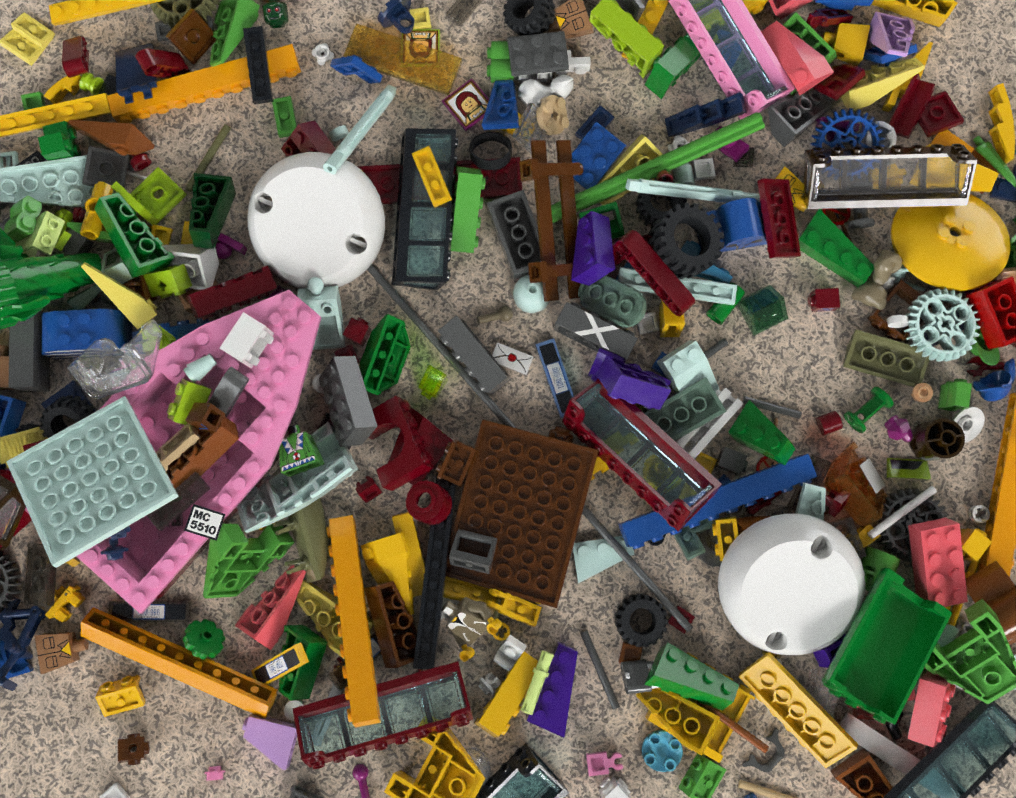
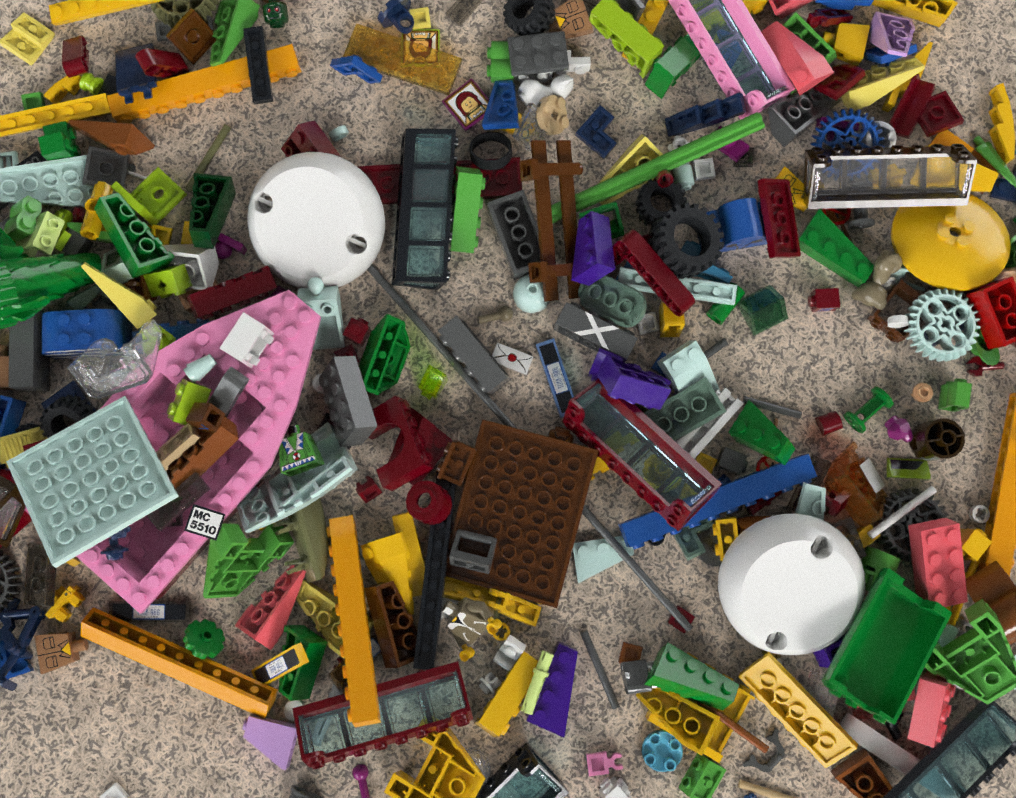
(120, 695): yellow bracket -> none
(127, 744): reddish brown brick -> none
(140, 161): dark red tile -> none
(214, 773): bright pink plate -> none
(284, 116): bright green plate -> none
(322, 48): white plate -> none
(358, 132): light aqua piece -> none
(431, 176): yellow tile -> none
(596, 154): blue plate -> none
(657, 627): black tyre -> none
(687, 191): light aqua piece -> none
(885, 358): olive slope -> none
(971, 422): white dish -> none
(997, 383): blue hair -> none

